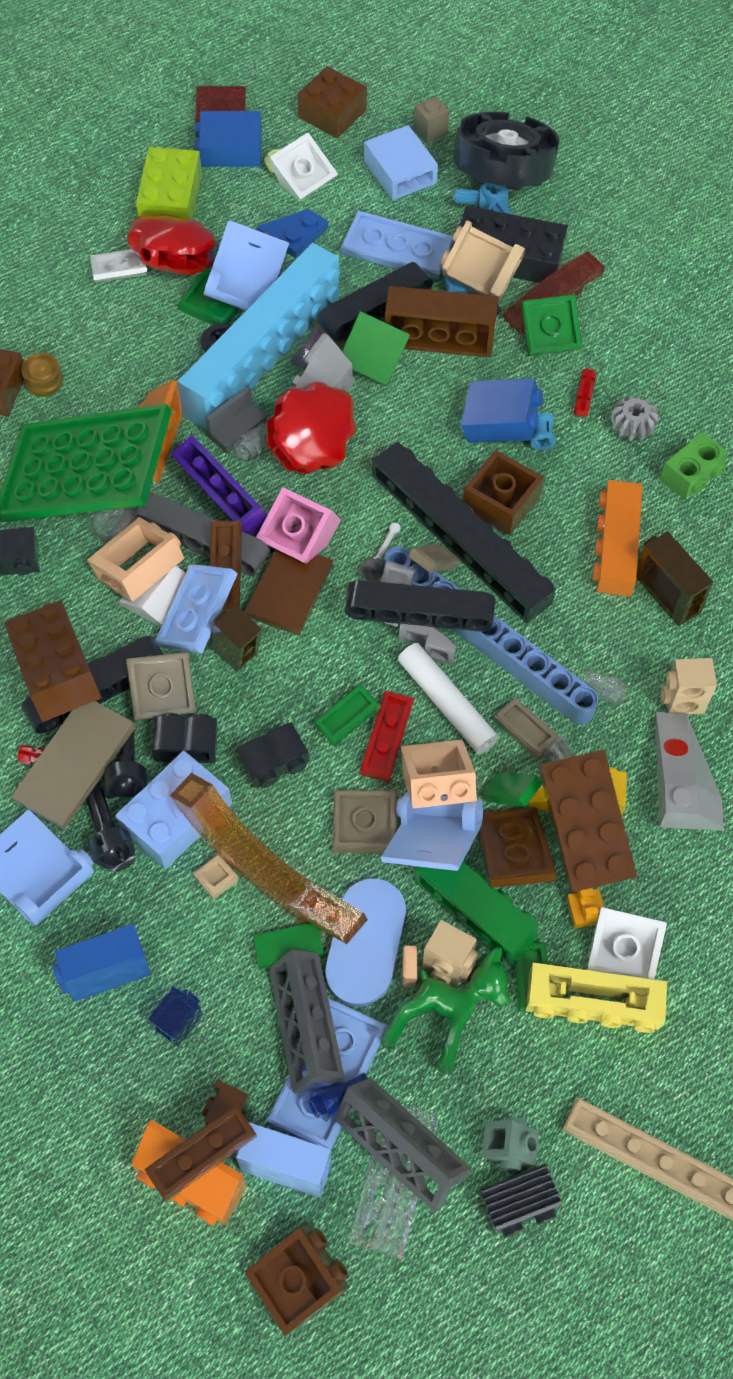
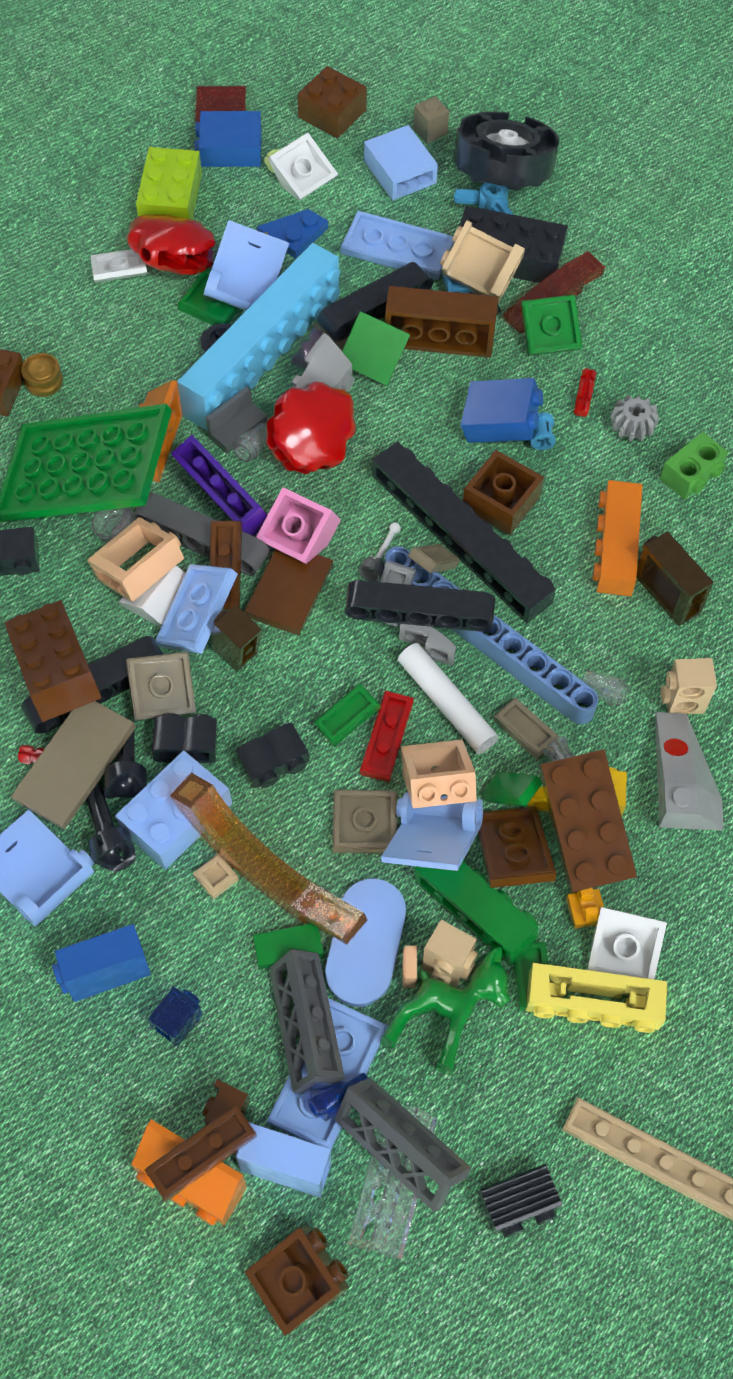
(510, 1144): sand green brick -> none

